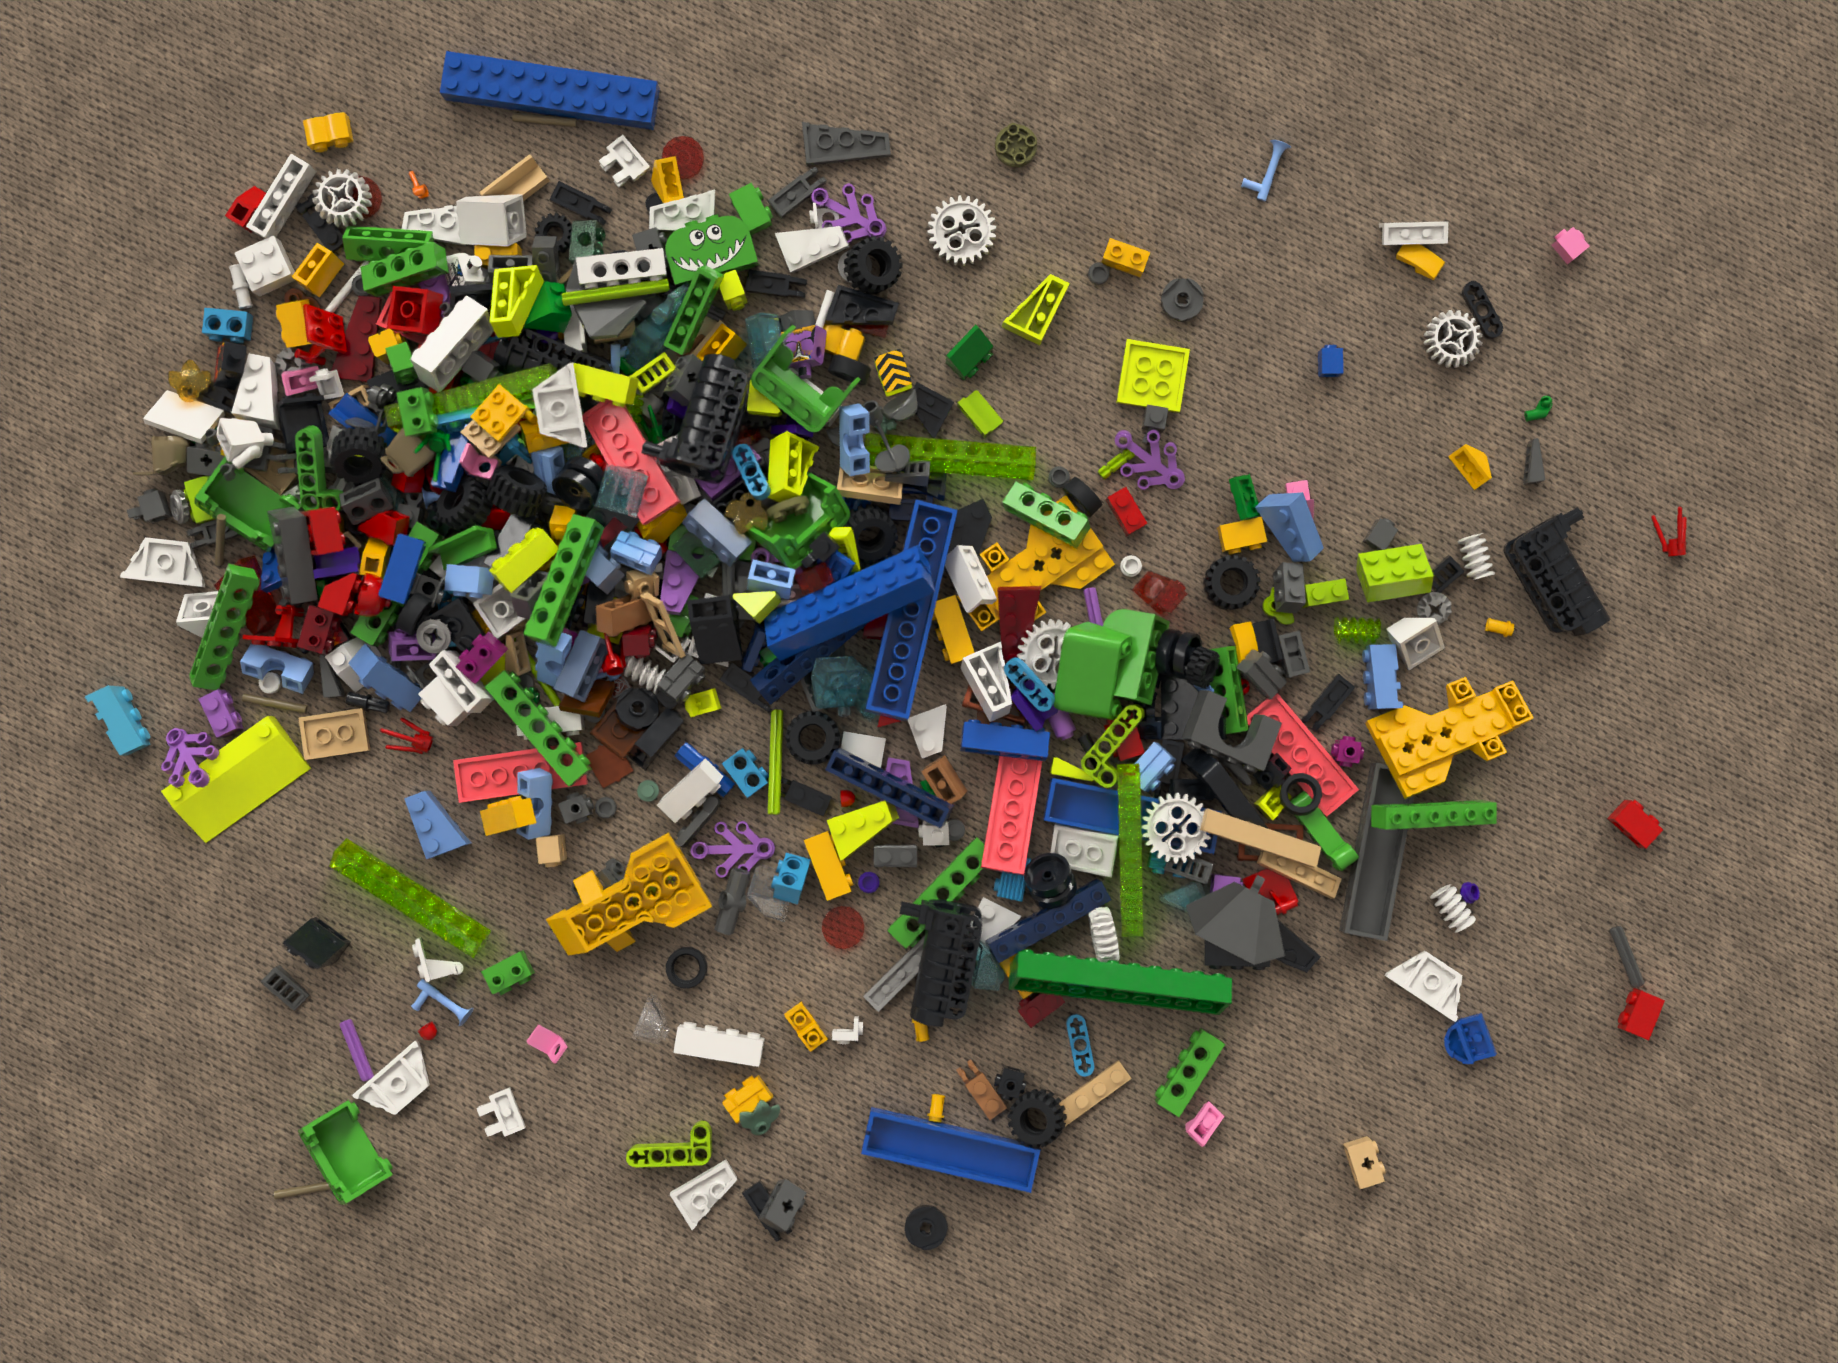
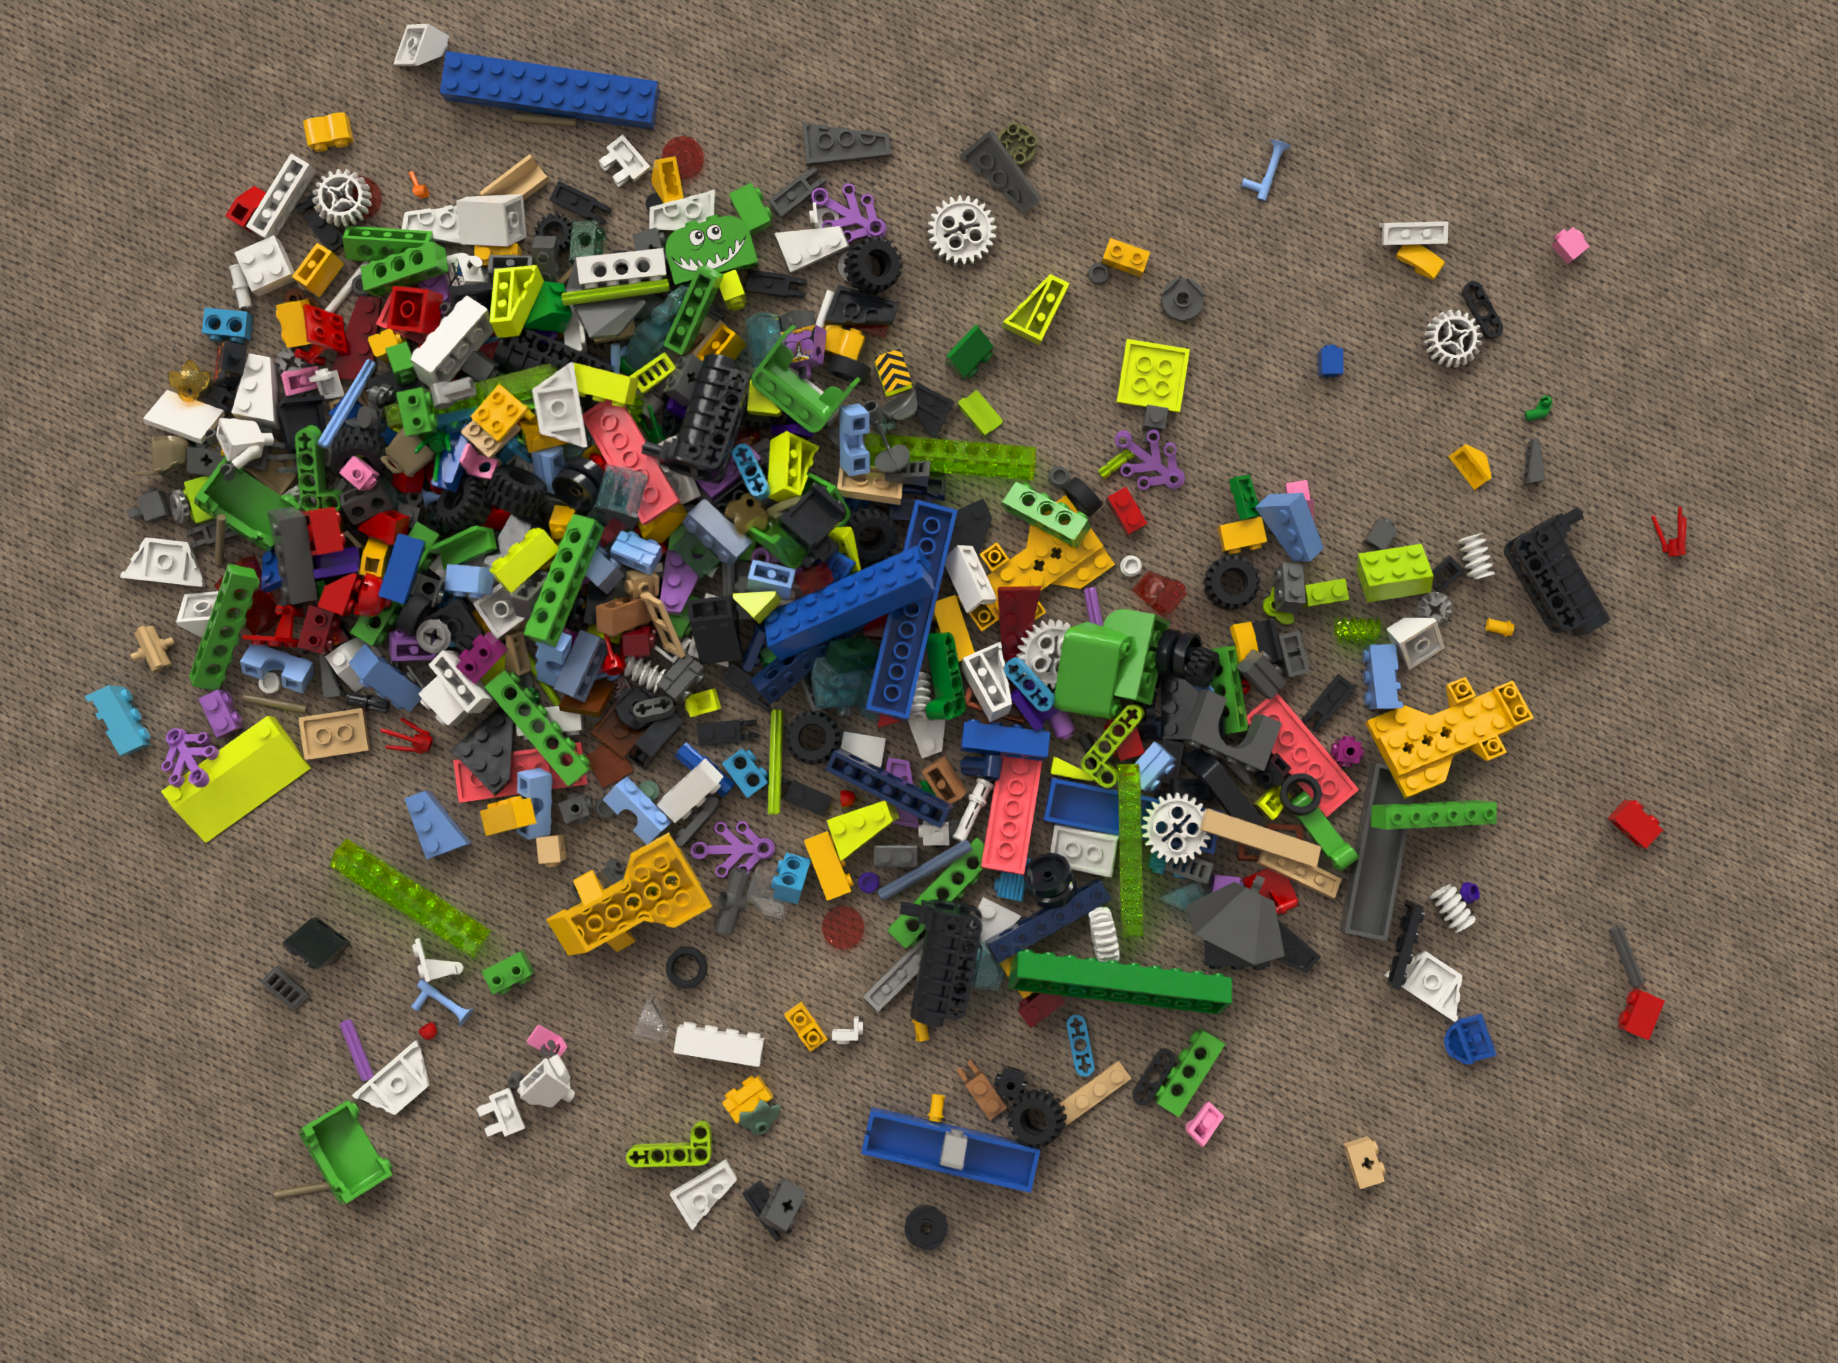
(152, 648): none -> tan pin
(347, 404): none -> light blue axle
(360, 474): none -> bright pink brick
(367, 417): none -> dark grey tile
(420, 45): none -> white slope
(446, 393): none -> light grey piece
(490, 751): none -> black plate
(546, 1082): none -> white torso
(650, 818): none -> light blue arch
(653, 709): none -> dark grey beam
(724, 731): none -> black hinge
(812, 517): none -> black panel
(852, 654): none -> clear green brick
(920, 700): none -> white piece
(924, 870): none -> sand blue axle
(946, 678): none -> green beam
(953, 1149): none -> light grey slope
(977, 800): none -> white pin
(985, 767): none -> dark blue piece
(996, 164): none -> dark grey wing
(1140, 1087): none -> black beam
(1405, 943): none -> black wing

